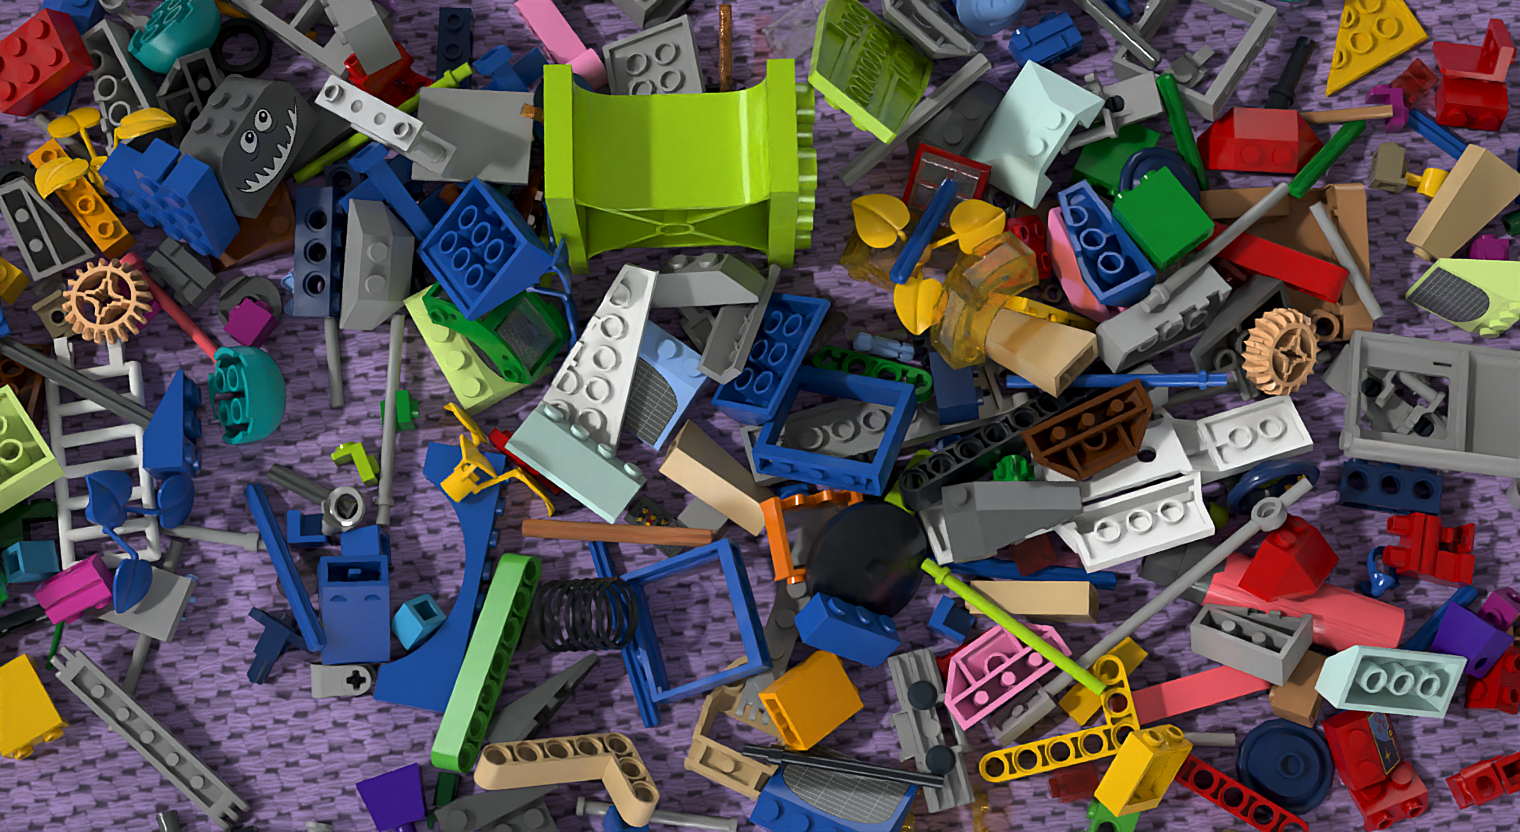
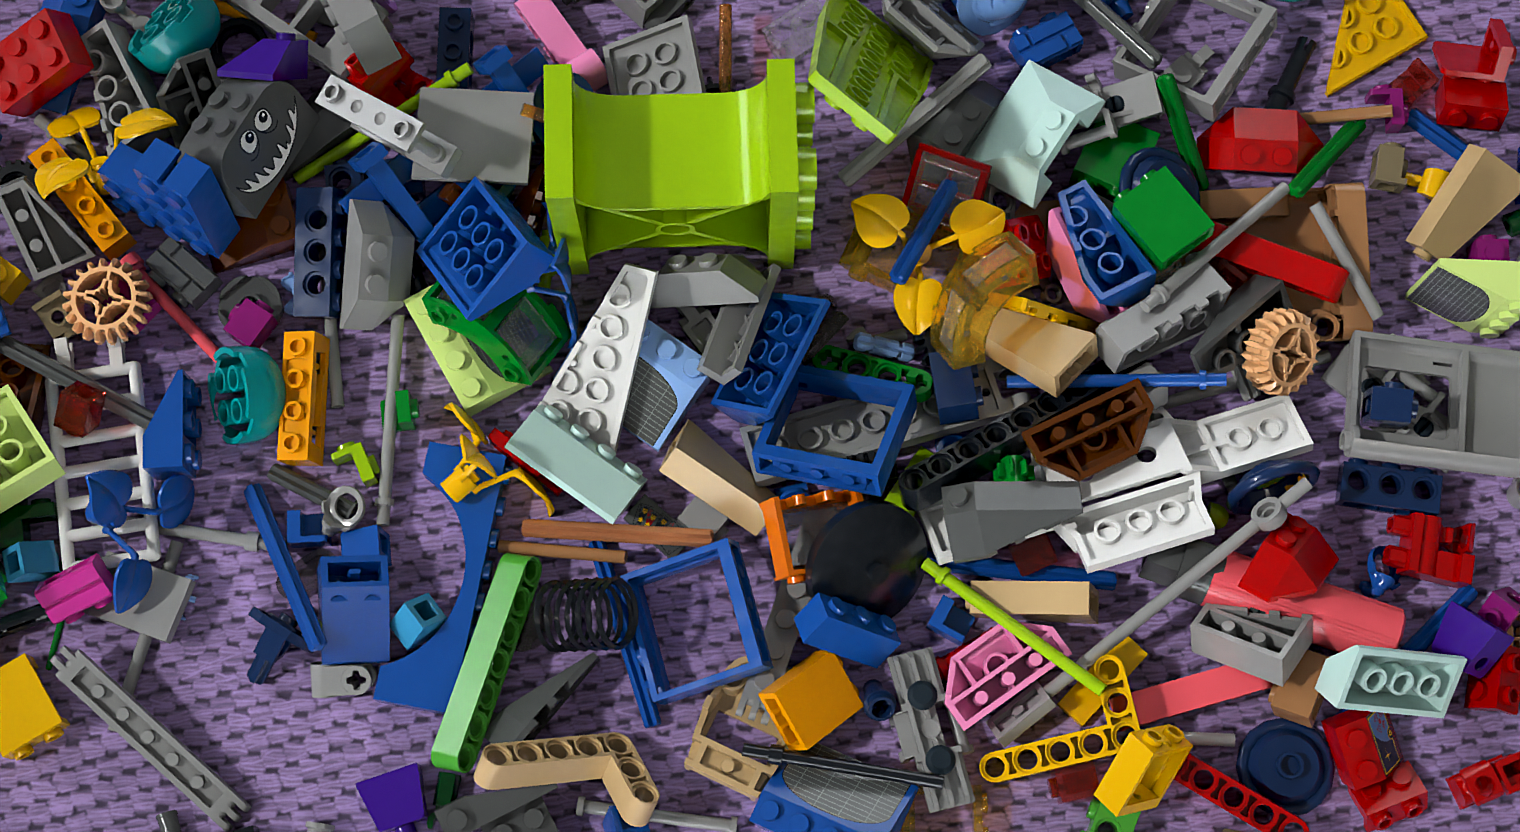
(79, 409): none -> clear red brick
(271, 60): none -> dark purple slope
(304, 399): none -> light orange brick
(563, 551): none -> medium nougat bar
(878, 701): none -> dark blue cone
(1388, 406): none -> dark blue brick

